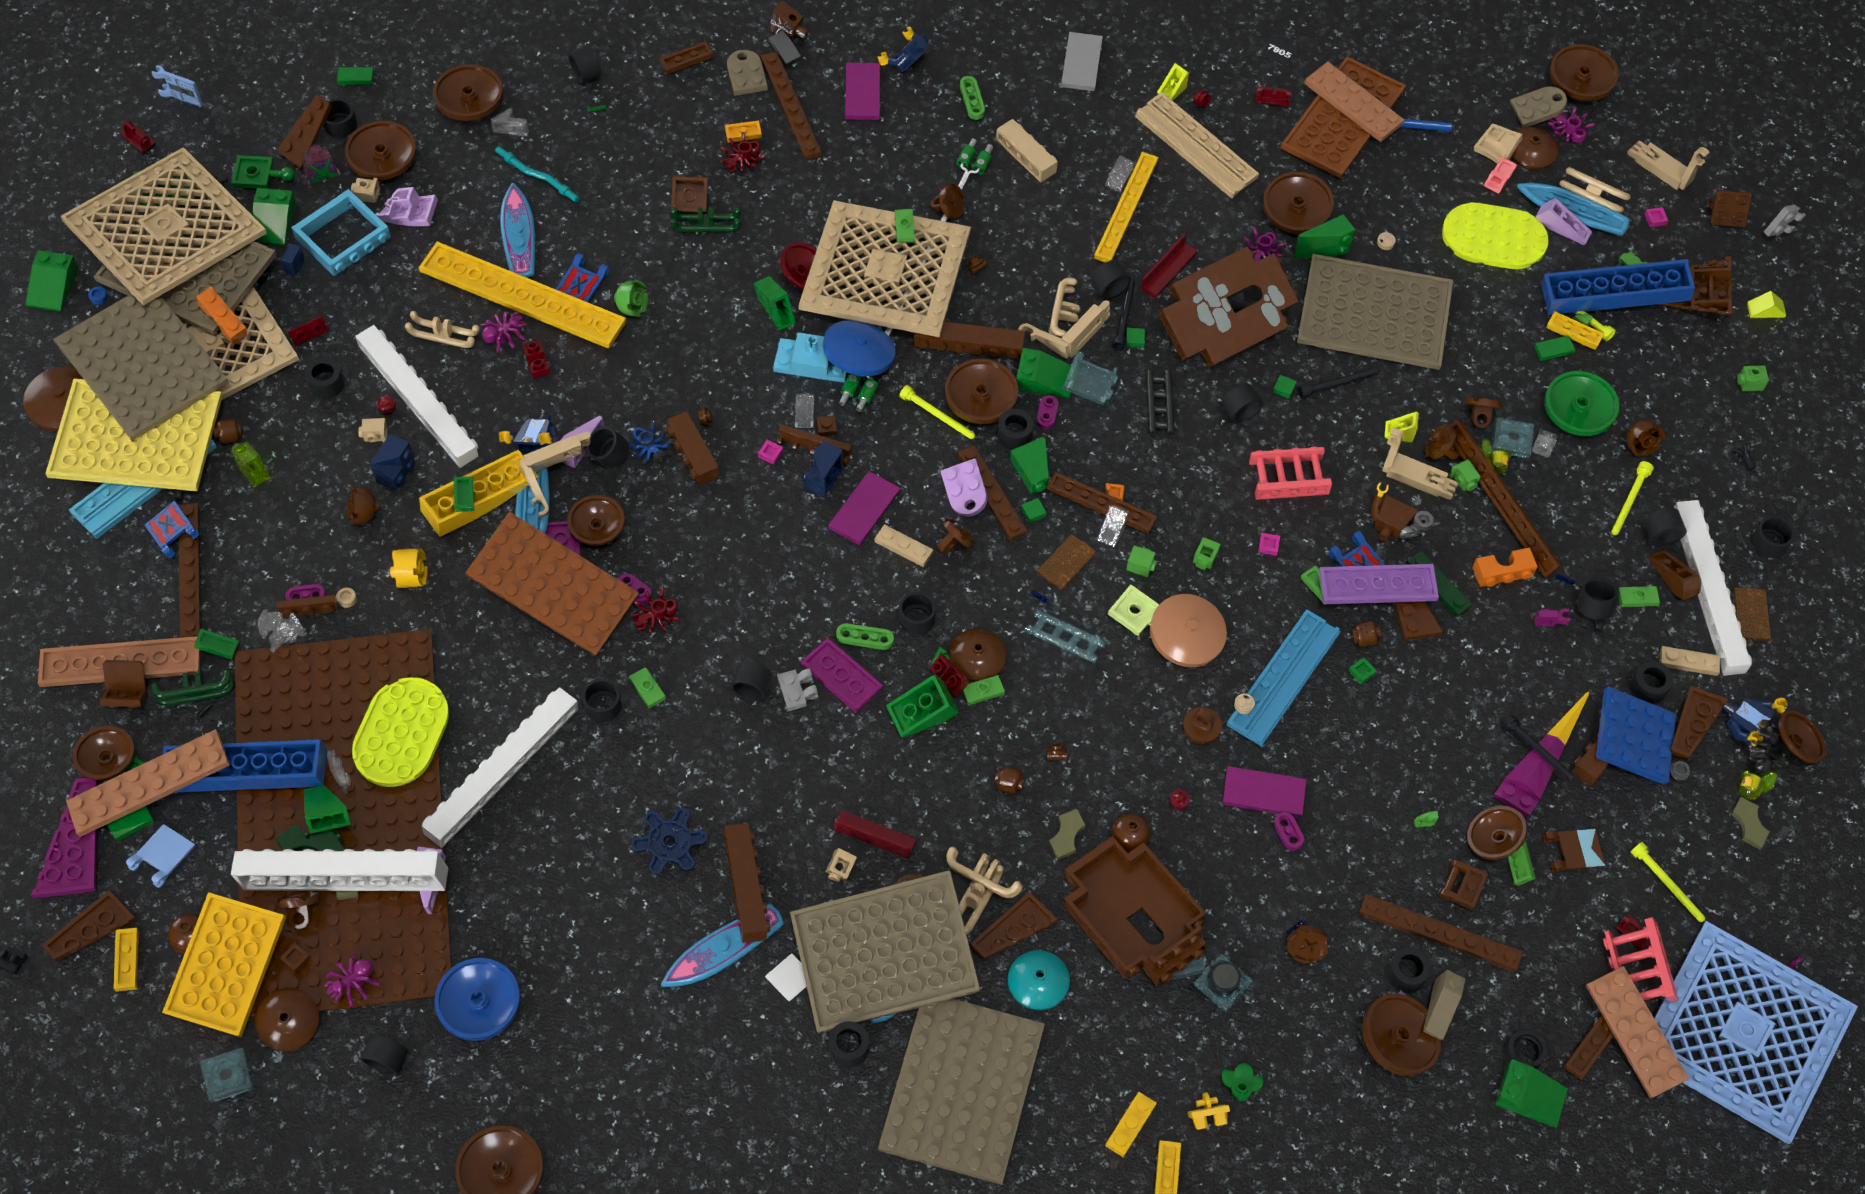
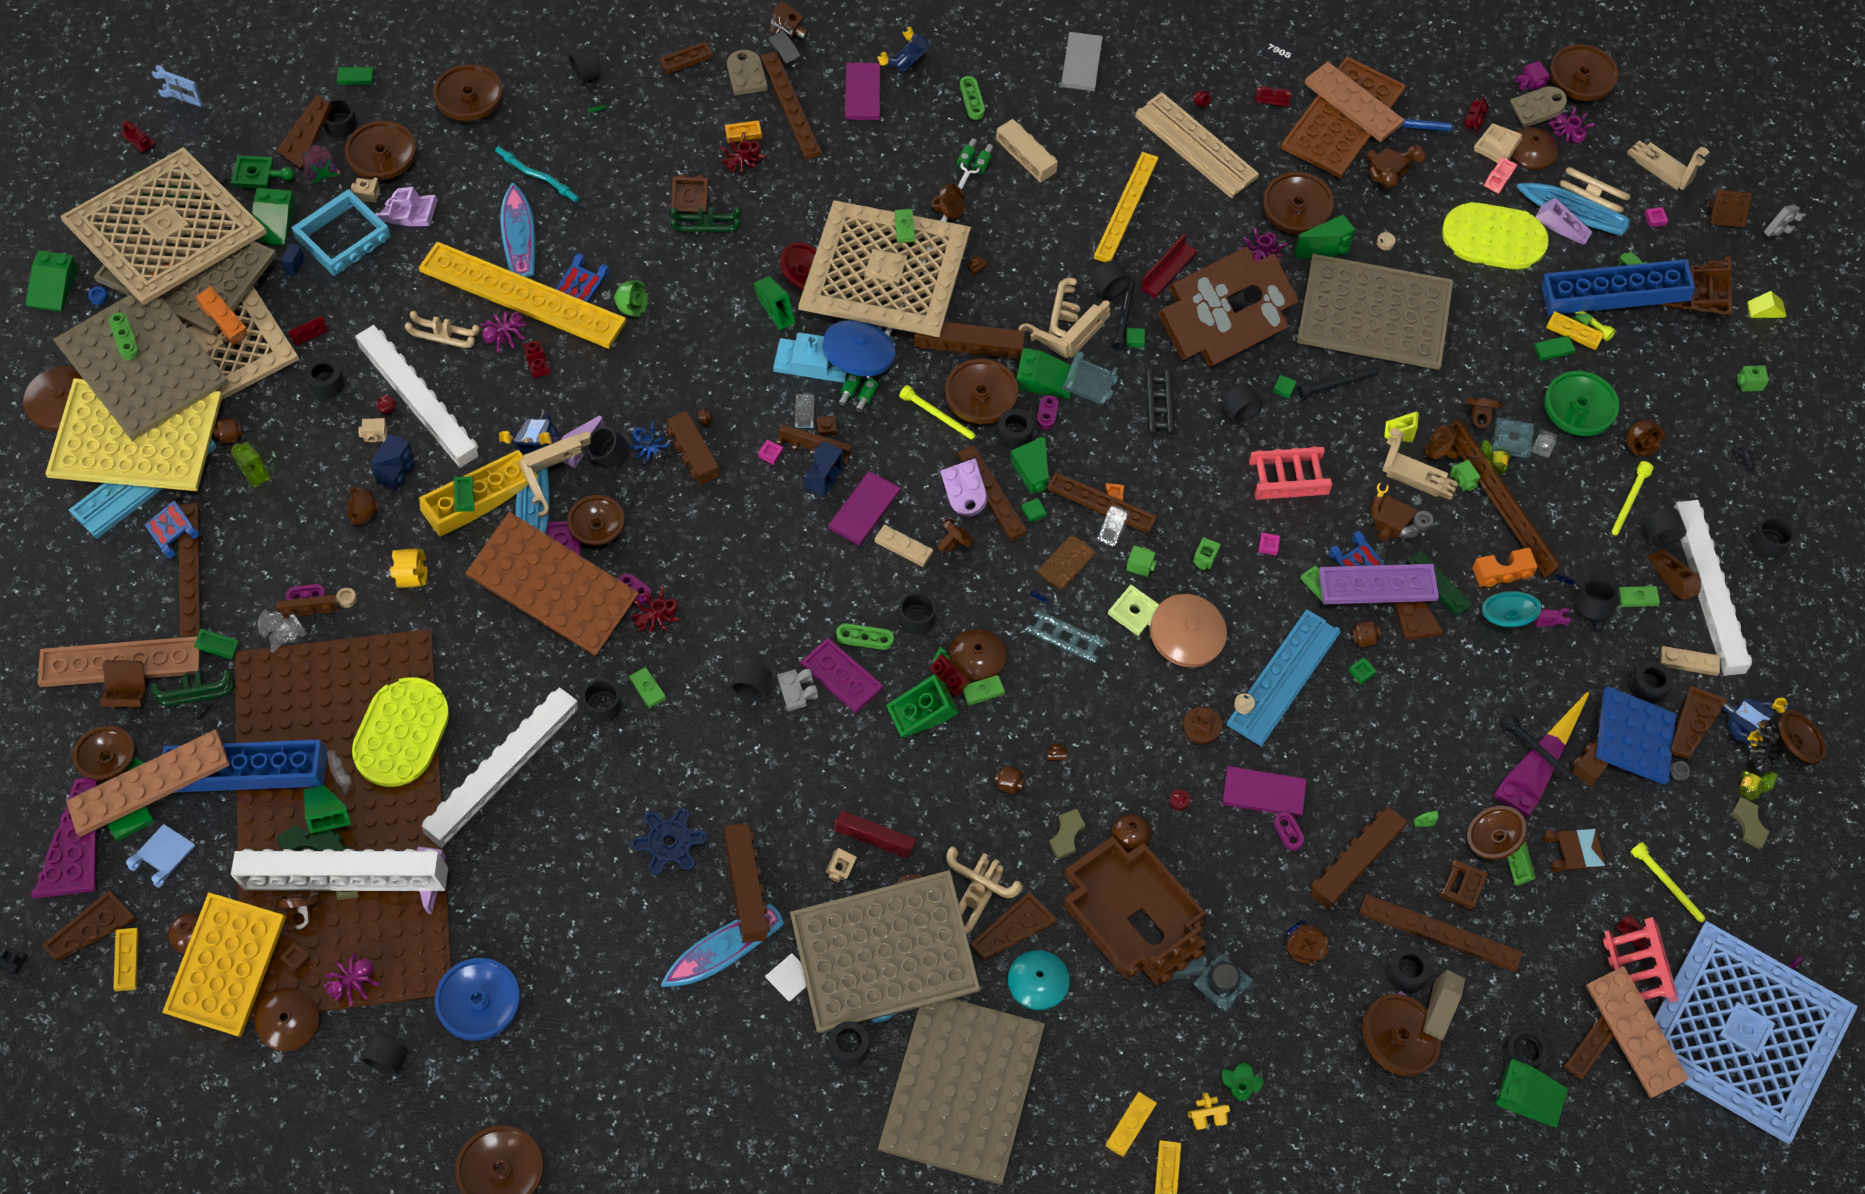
(124, 341): none -> bright green plate
(226, 1075): clear light blue piece -> none
(507, 124): clear slope -> none
(1120, 173): clear slope -> none
(1175, 82): neon yellow slope -> none
(1358, 857): none -> reddish brown brick
(1392, 165): none -> reddish brown torso
(1476, 114): none -> dark red hinge
(1511, 609): none -> teal dish
(1533, 76): none -> magenta brick
(1752, 613): clear orange piece -> none

